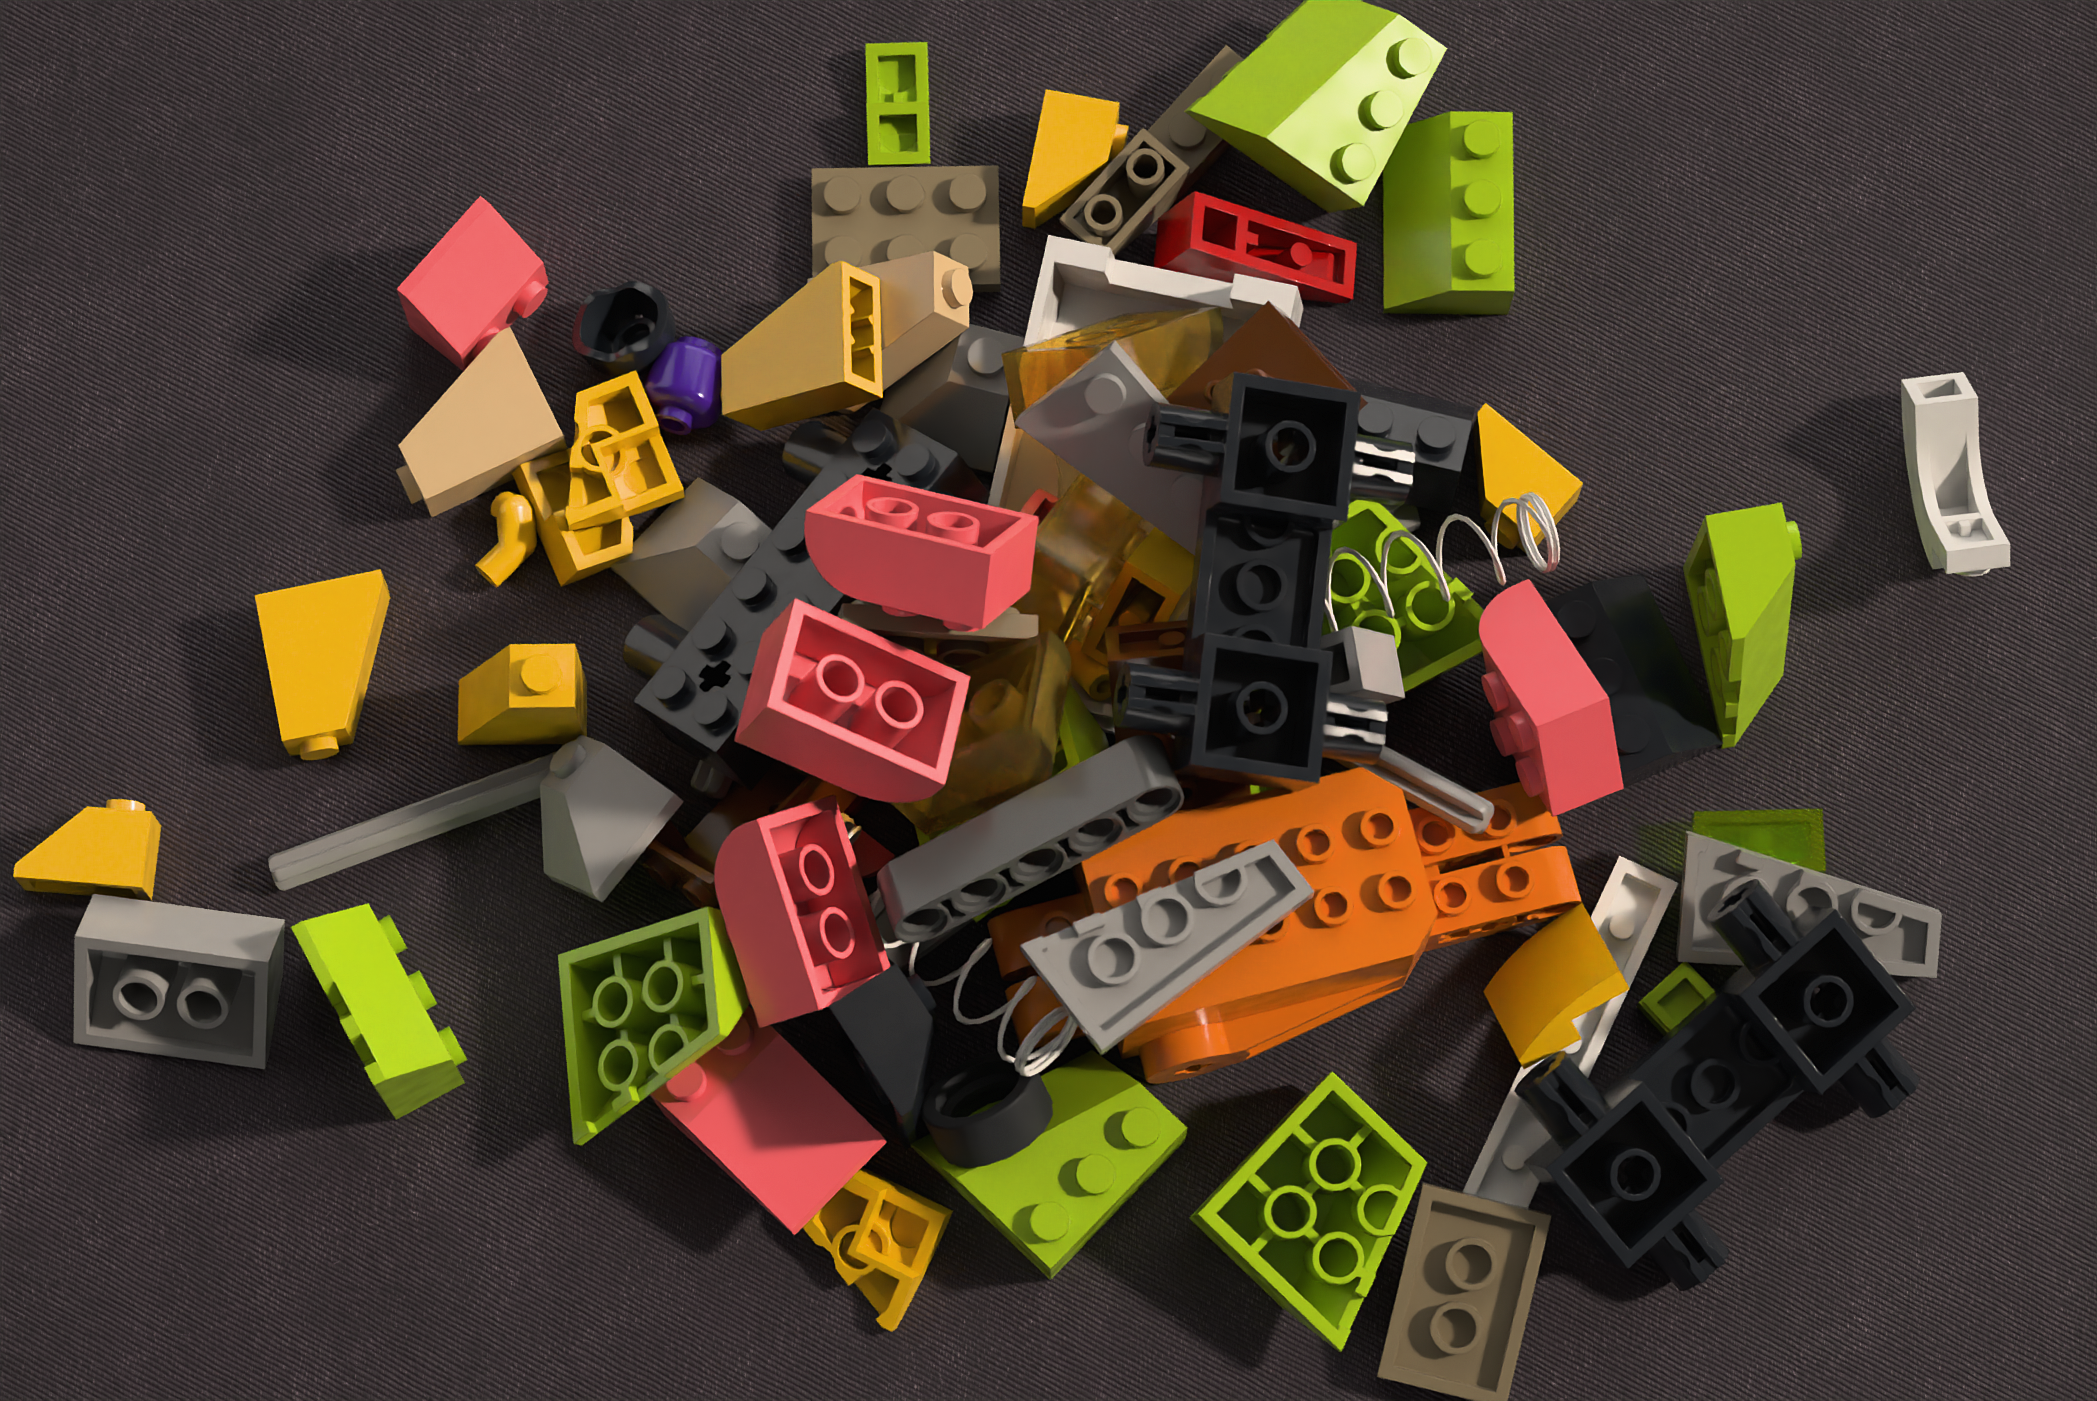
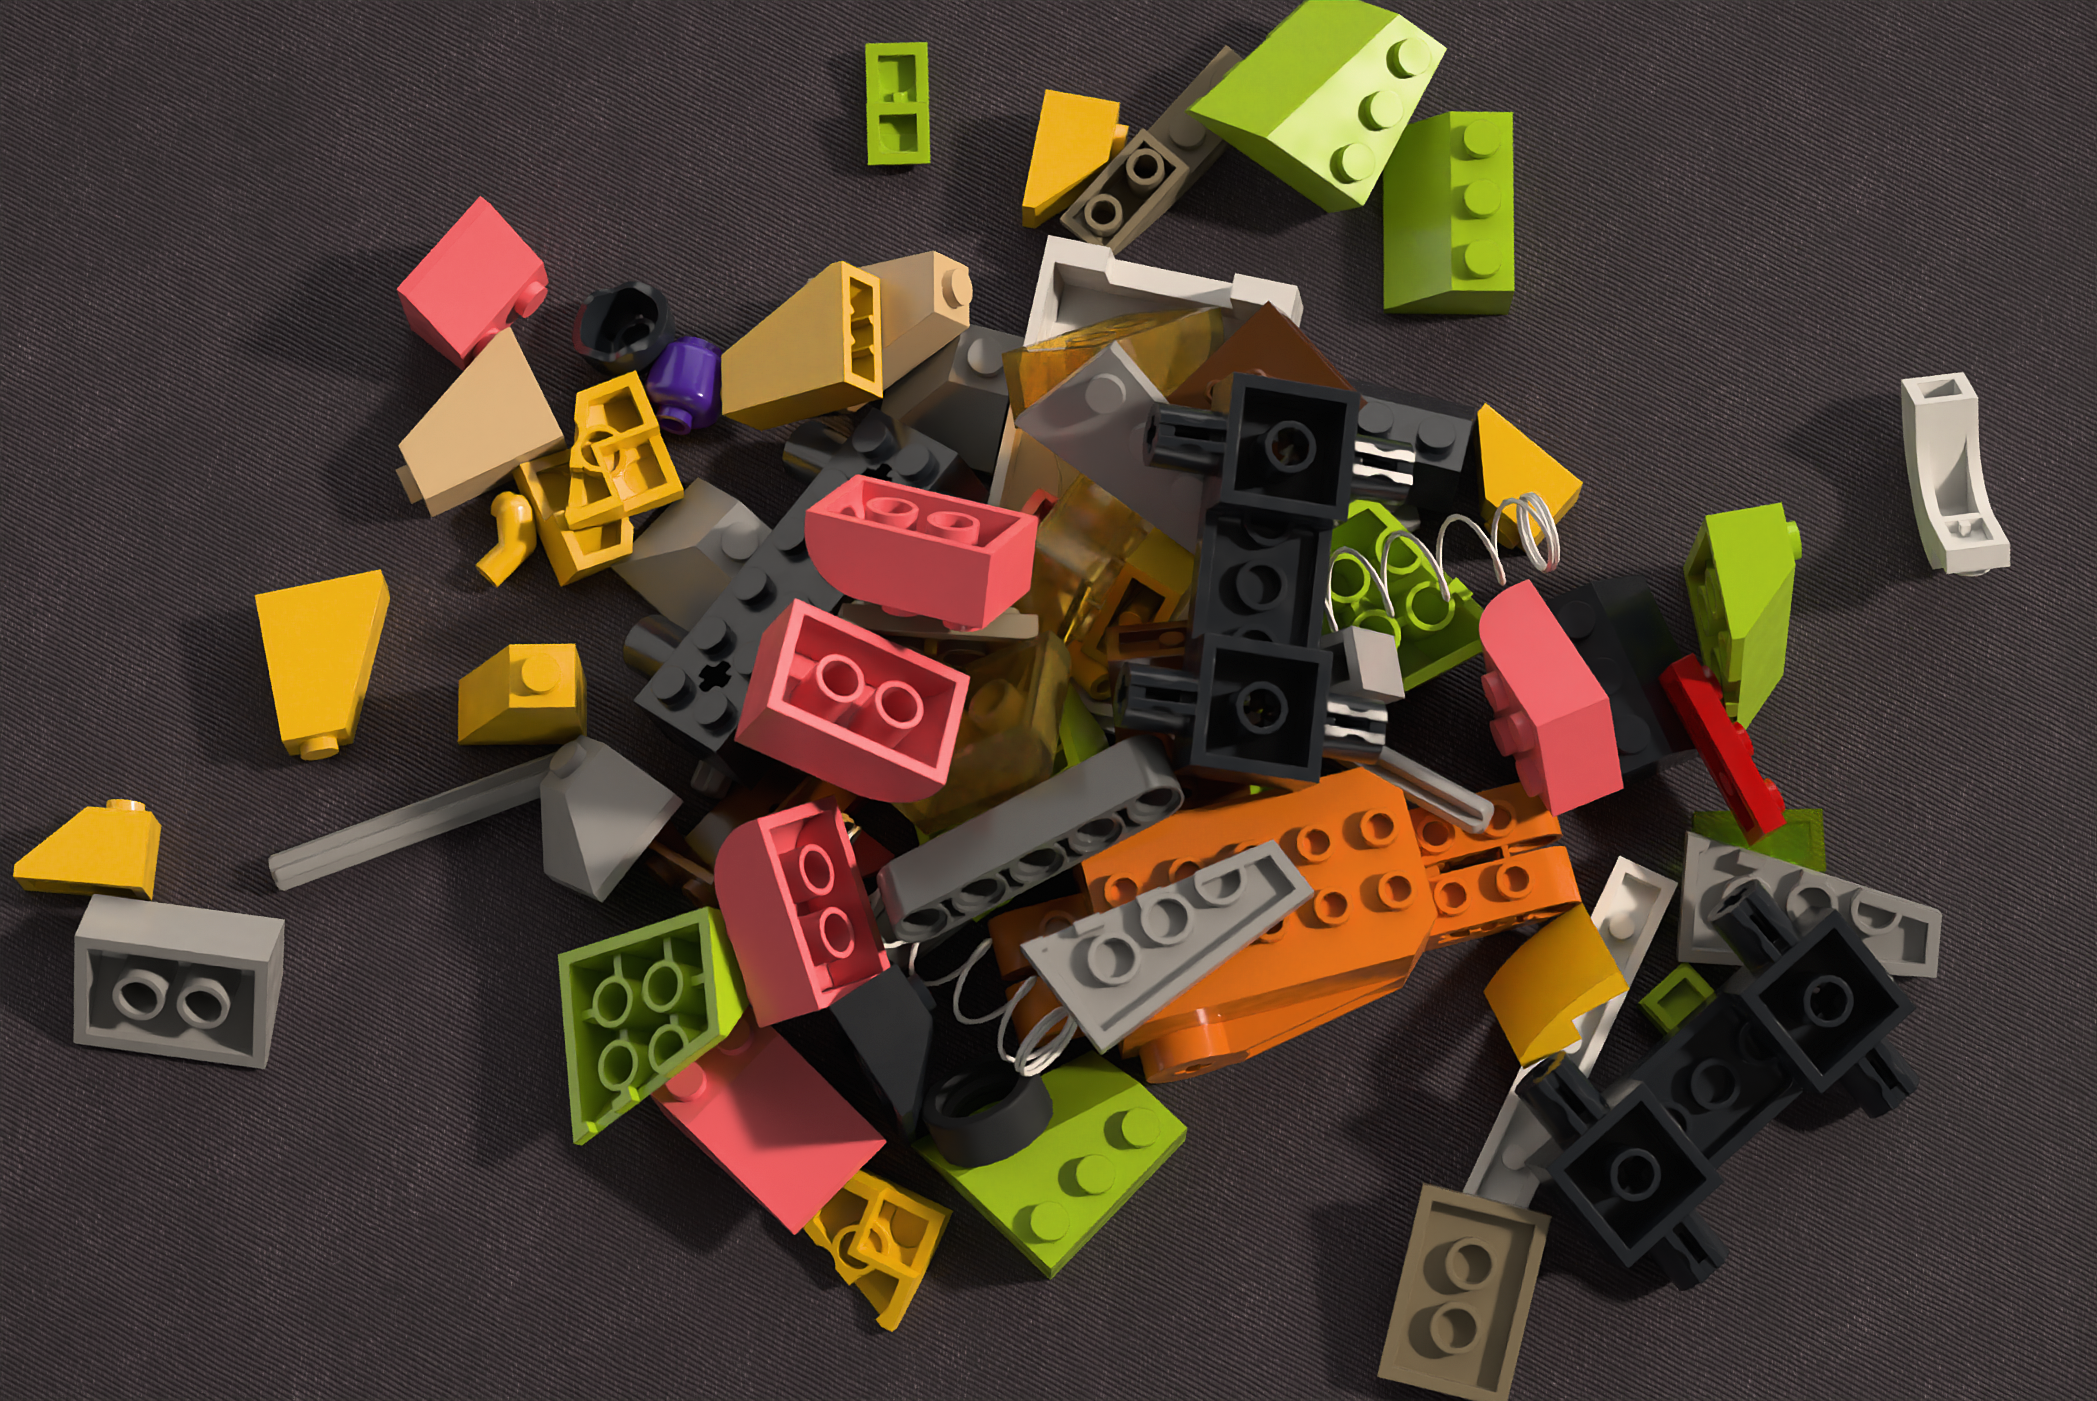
(382, 1006): lime wedge -> none
(908, 211): dark tan plate -> none
(1222, 238): red slope -> none
(1316, 1207): lime wedge -> none
(1723, 748): none -> red plate

